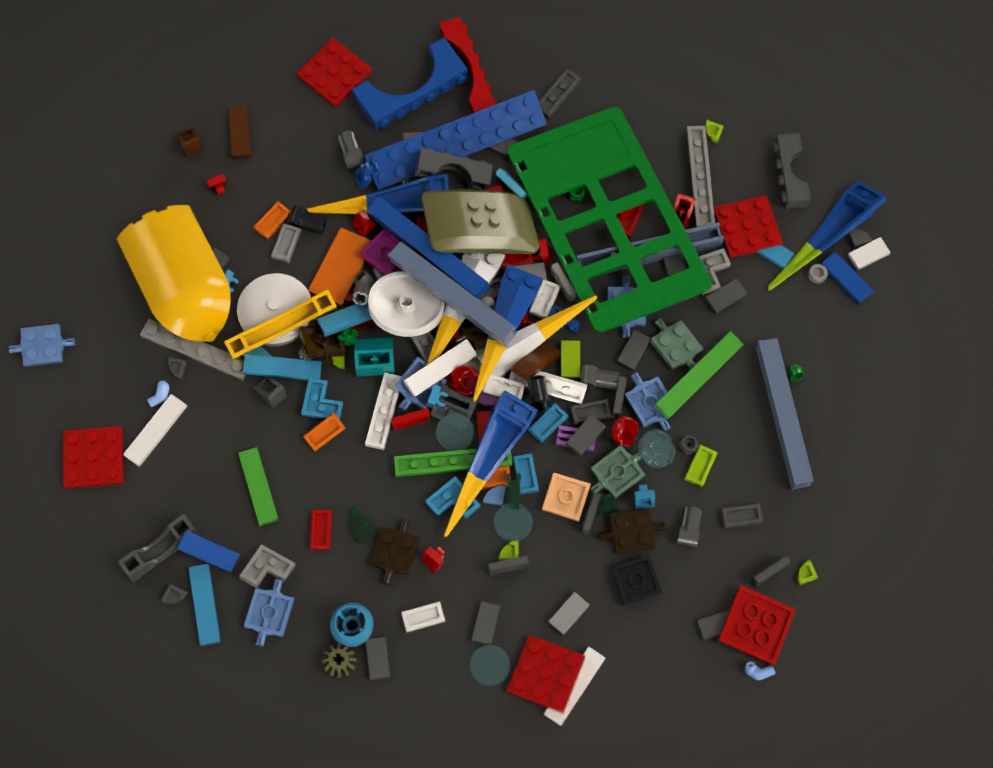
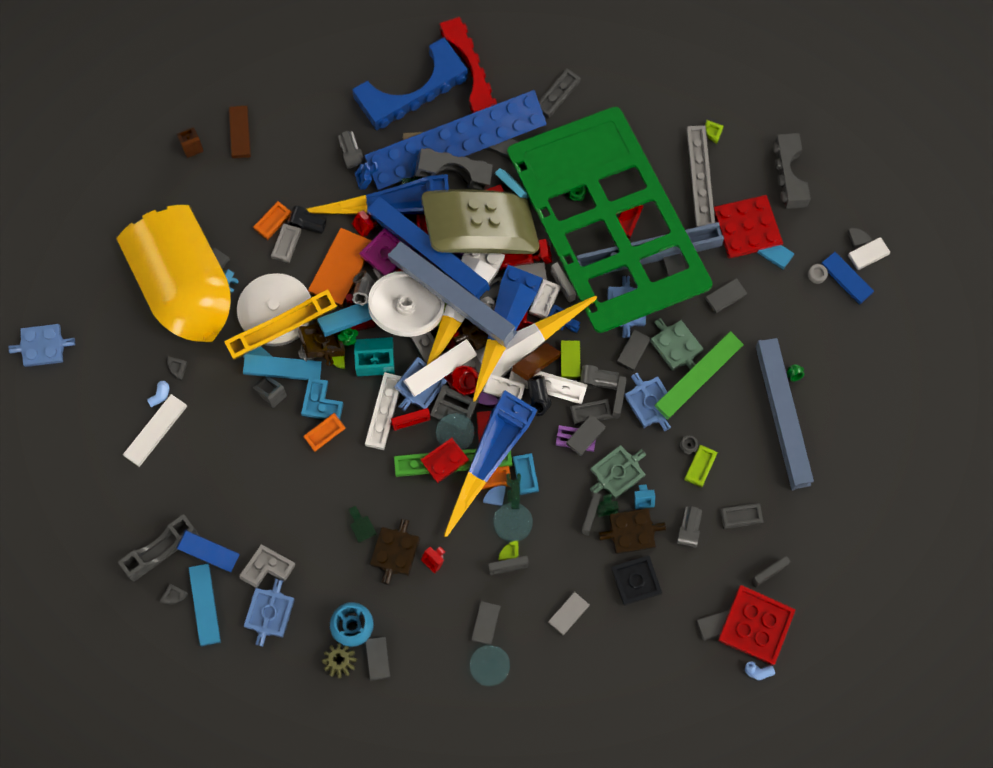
(93, 457): red plate -> none
(194, 350): light grey plate -> none
(217, 183): red tile -> none
(258, 486): bright green tile -> none
(321, 530): red tile -> none
(334, 72): red plate -> none
(423, 616): white tile -> none
(433, 397): dark azure tile -> none
(444, 460): none -> red plate
(448, 496): dark azure plate -> none
(546, 674): red plate -> none
(548, 423): dark azure tile -> none
(566, 497): light nougat plate -> none
(590, 667): white tile -> none
(624, 431): red hair -> none
(657, 448): clear light blue tile -> none
(684, 207): red slope -> none
(715, 262): light grey plate -> none
(806, 573): lime tile -> none
(850, 211): blue plate -> none

